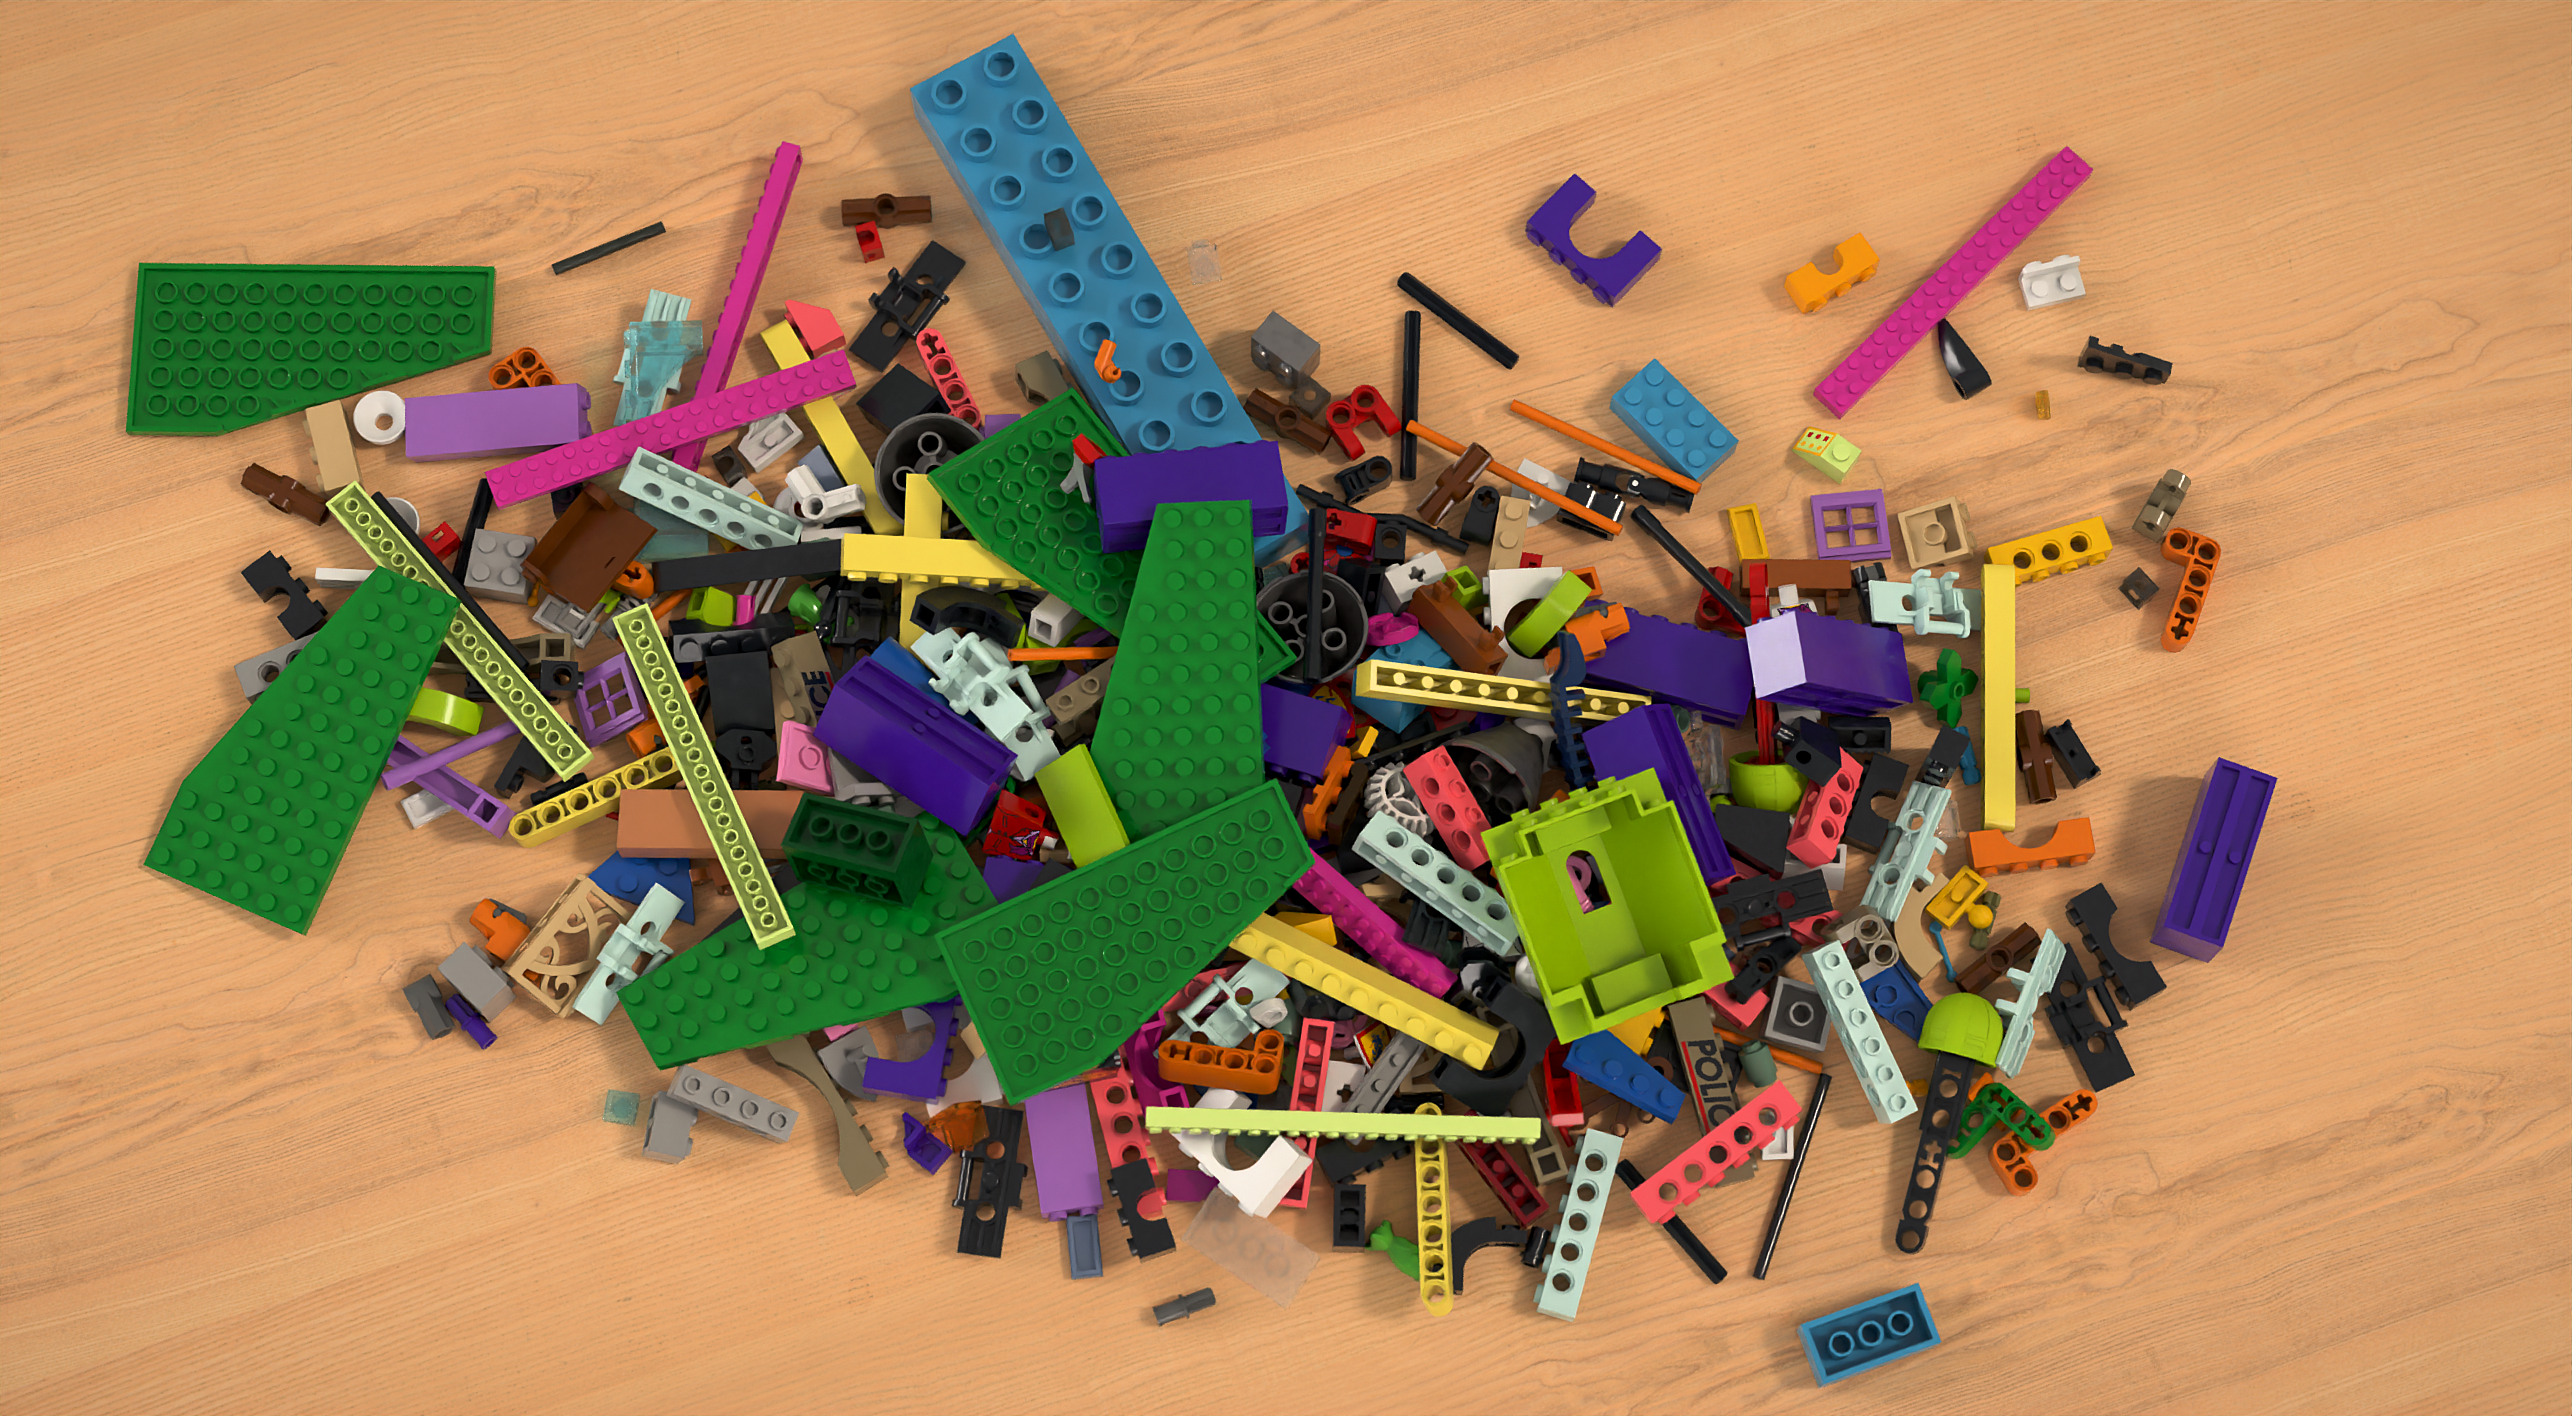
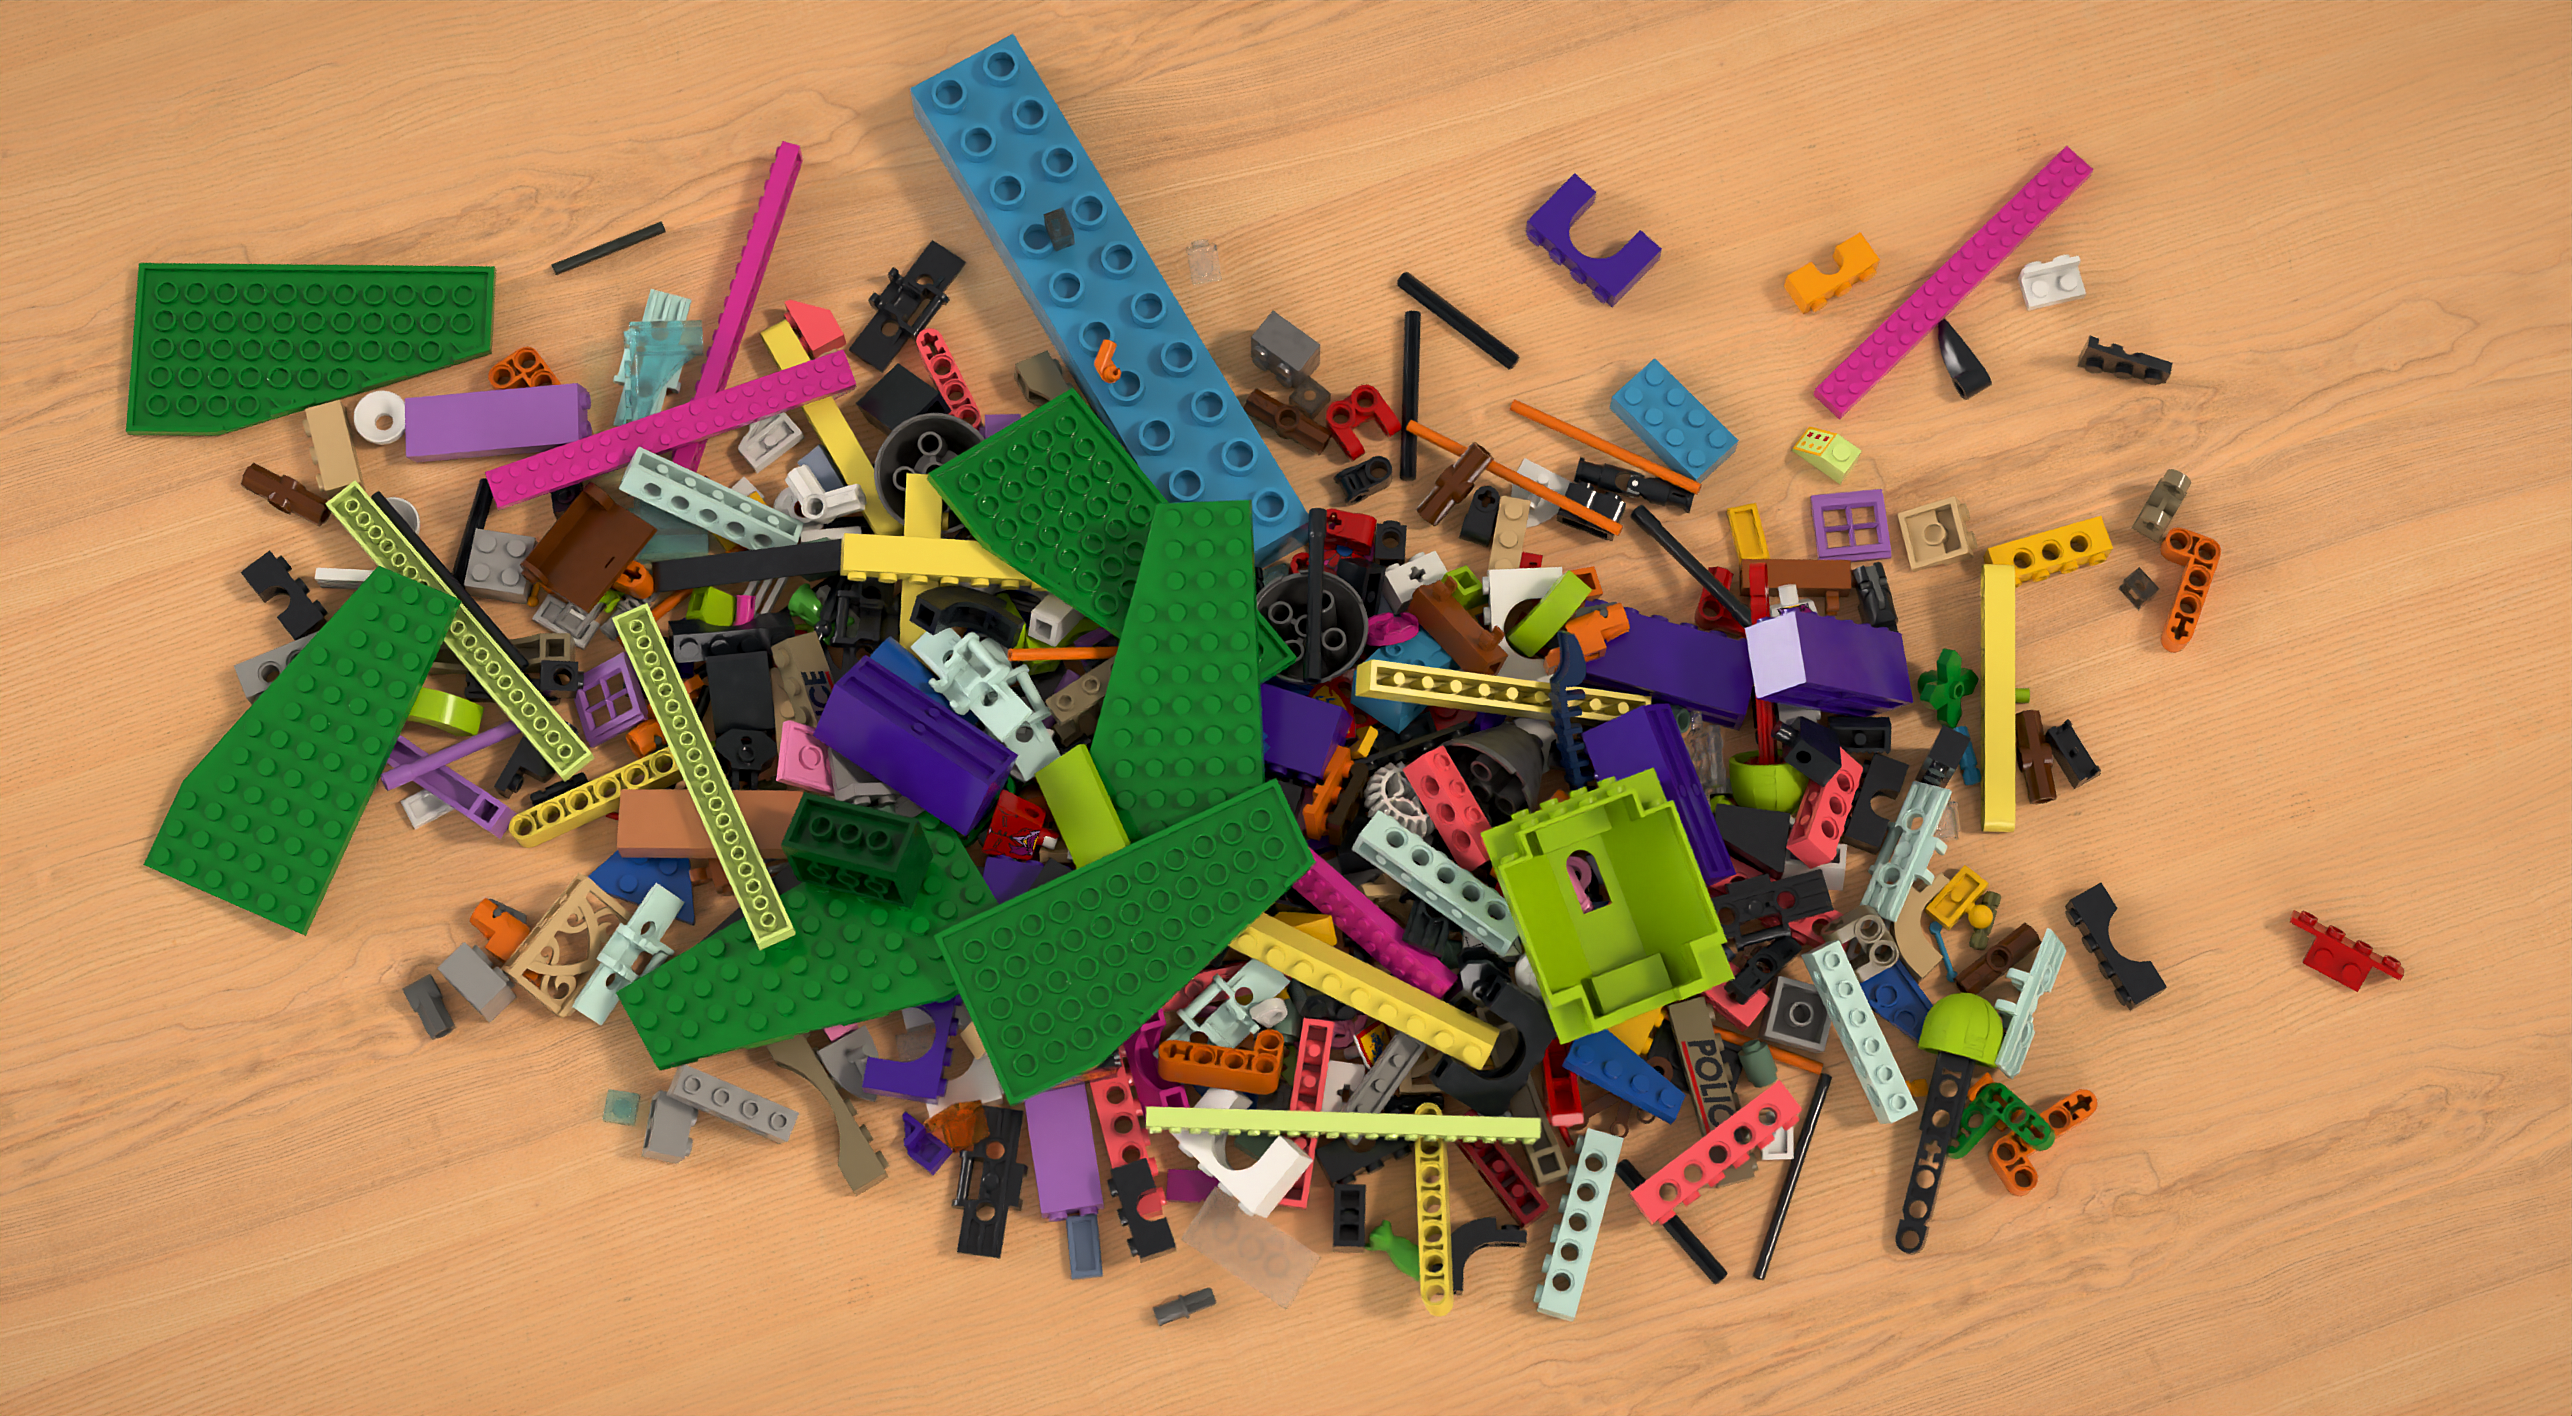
(444, 545): red piece -> none
(470, 1021): dark purple axle -> none
(729, 466): clear smoke piece -> none
(869, 242): red piece -> none
(906, 210): reddish brown piece -> none
(1084, 454): piece -> none
(1133, 485): dark purple brick -> none
(1437, 536): black bar -> none
(1535, 1247): black pin -> none
(1868, 1335): dark azure brick -> none
(1928, 598): light aqua piece -> none
(1992, 852): orange arch -> none
(2042, 405): clear yellow tile -> none
(2076, 1025): black piece -> none
(2213, 860): dark purple brick -> none
(2341, 957): none -> red bracket

